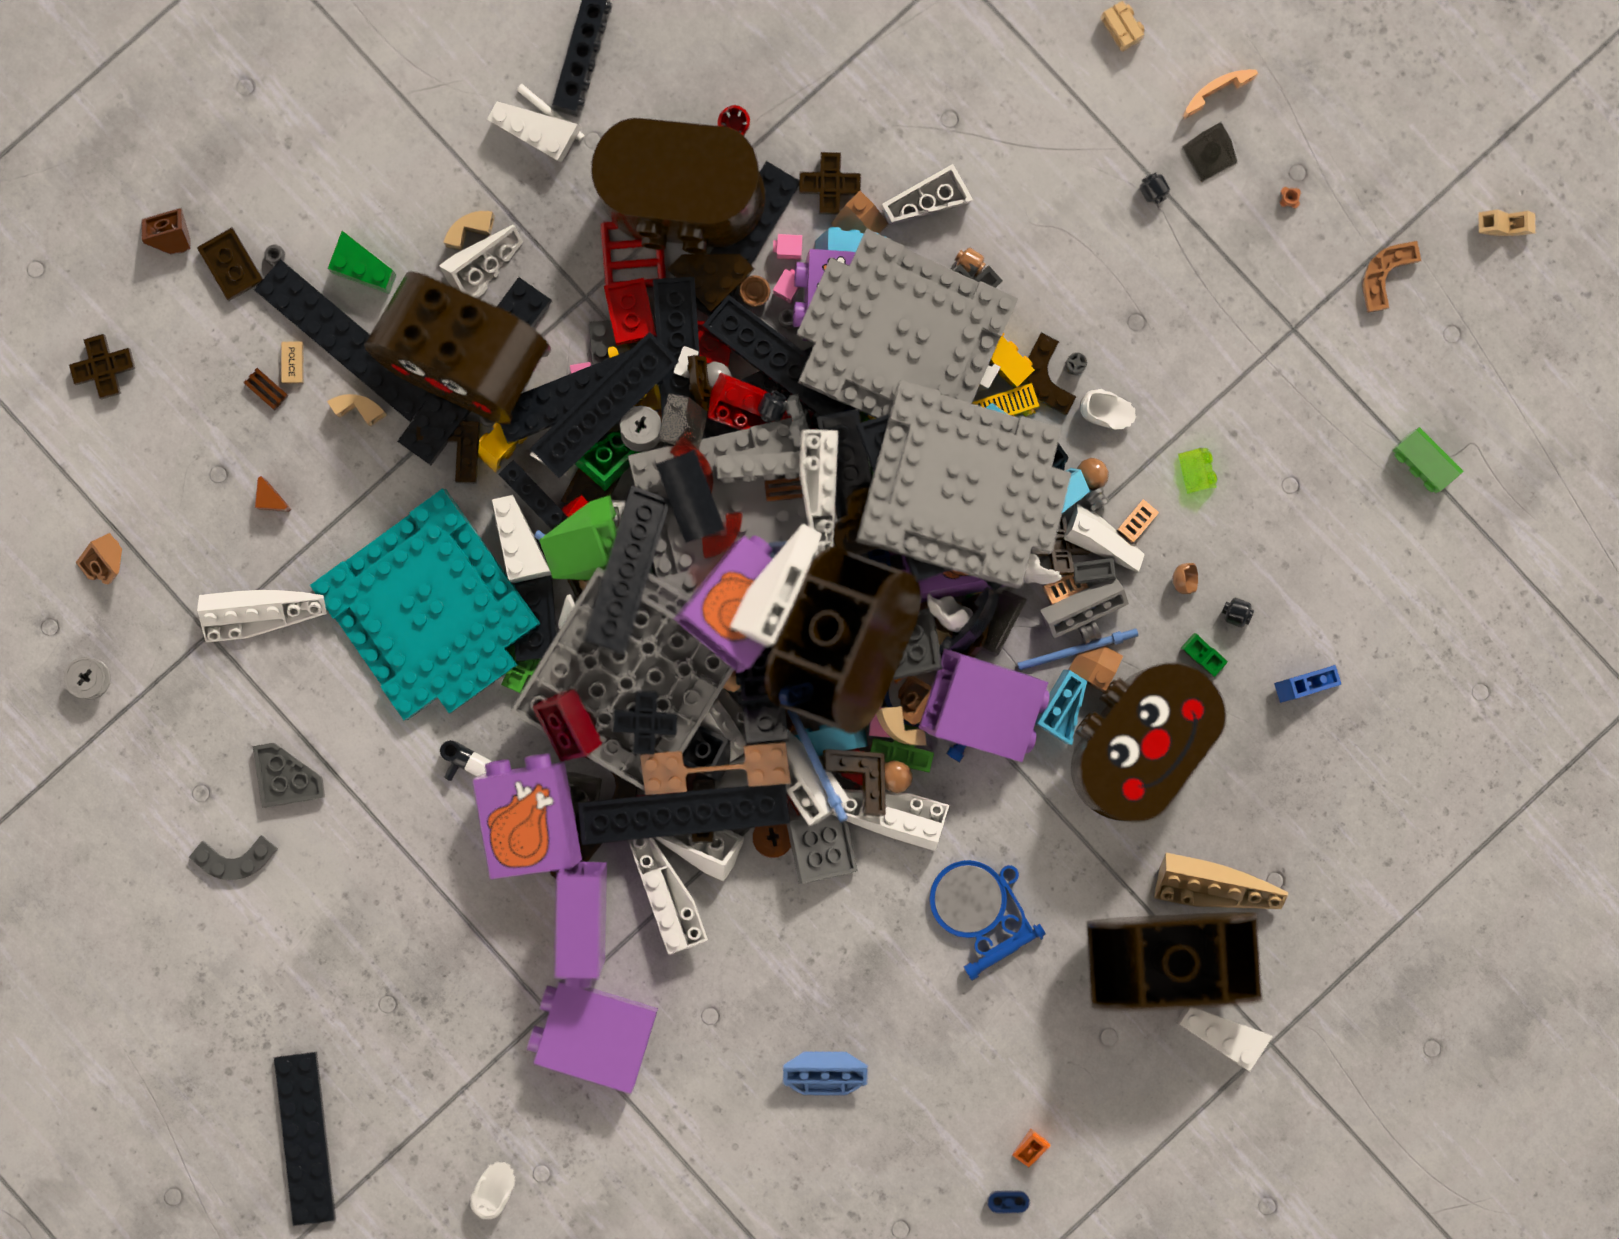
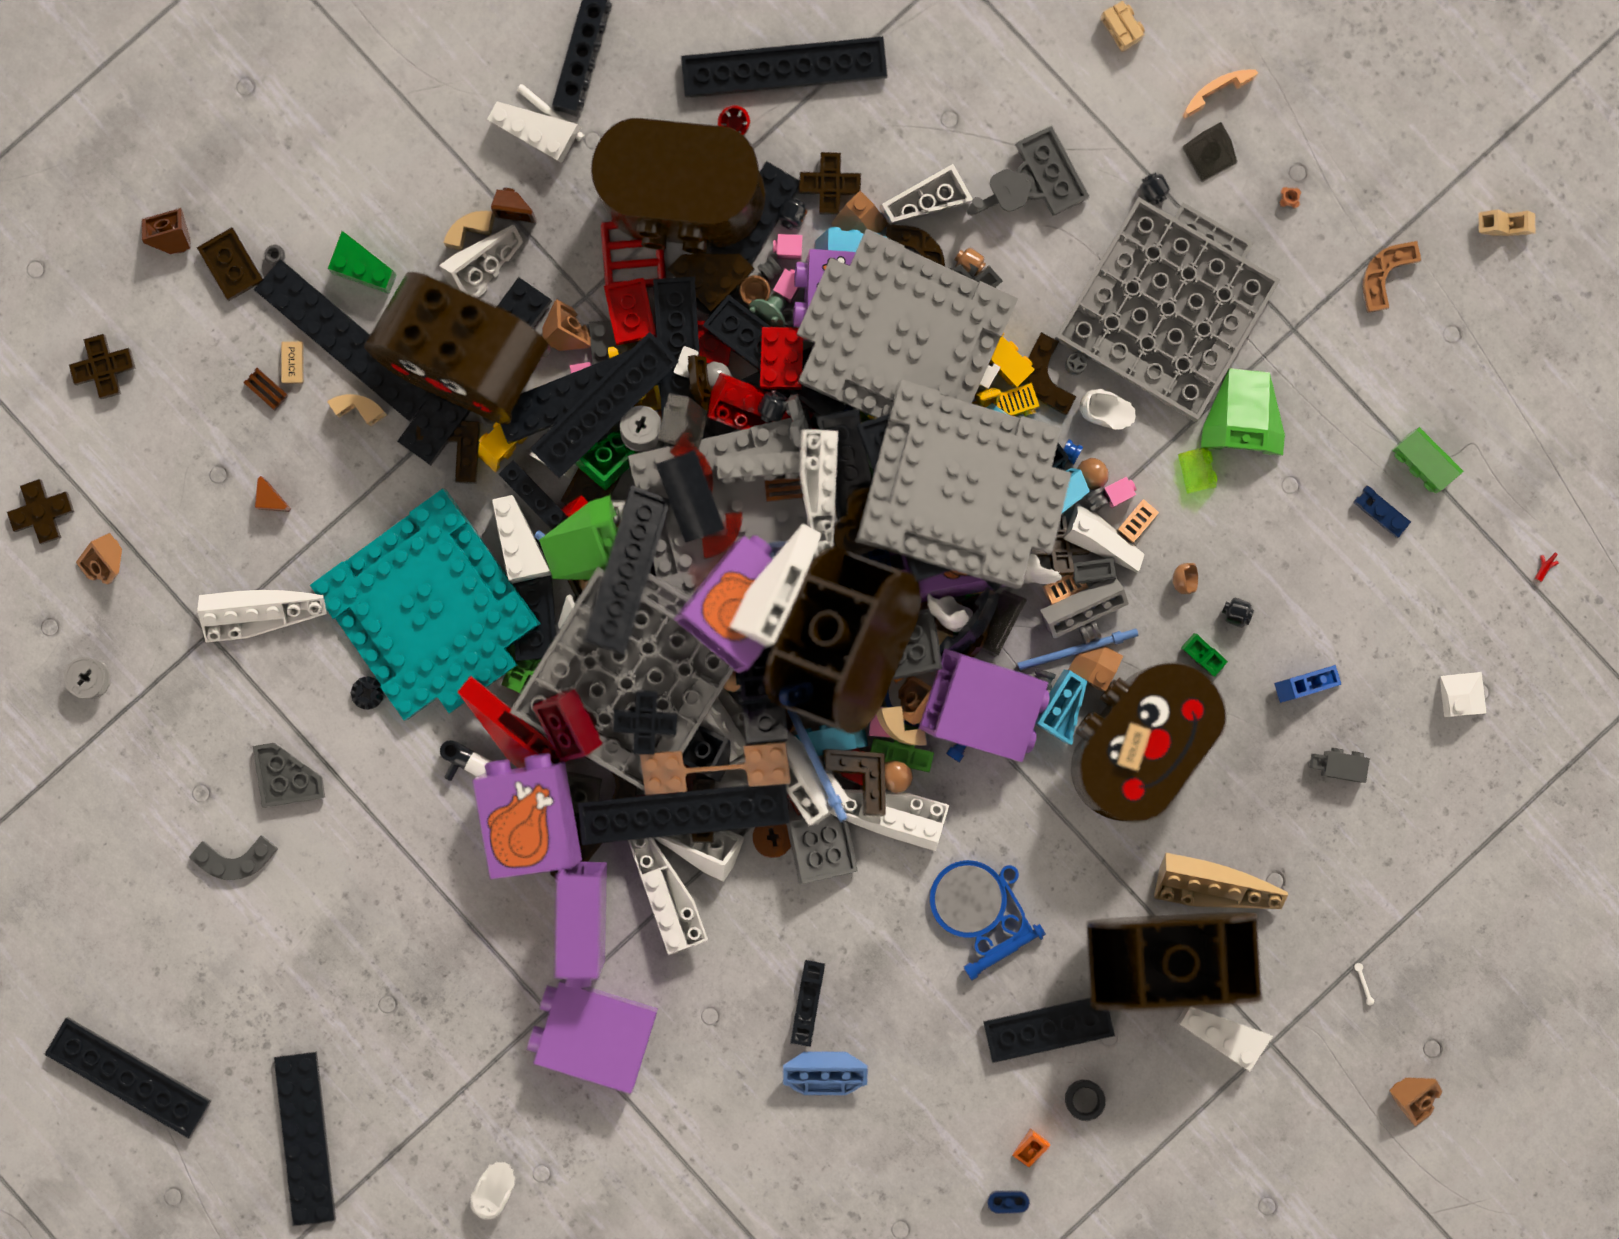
(40, 511): none -> dark brown plate
(127, 1077): none -> black plate
(376, 695): none -> black gear
(511, 206): none -> reddish brown slope
(511, 734): none -> red wedge
(564, 330): none -> medium nougat slope
(770, 269): none -> dark grey wheel
(770, 310): none -> sand green piece
(781, 358): none -> red plate
(784, 67): none -> black plate
(792, 213): none -> black head
(807, 1003): none -> black slope
(917, 240): none -> dark brown plate
(987, 397): none -> yellow slope
(1042, 175): none -> dark grey plate
(1045, 676): none -> dark grey wheel
(1046, 1029): none -> black plate
(1072, 451): none -> blue wheel
(1101, 1100): none -> black tyre
(1120, 491): none -> bright pink brick
(1133, 746): none -> tan tile
(1170, 305): none -> light grey plate
(1245, 415): none -> bright green wedge
(1341, 765): none -> dark grey brick
(1358, 967): none -> white hinge
(1382, 512): none -> dark blue plate
(1416, 1097): none -> medium nougat slope
(1462, 694): none -> white slope
(1546, 566): none -> red bar

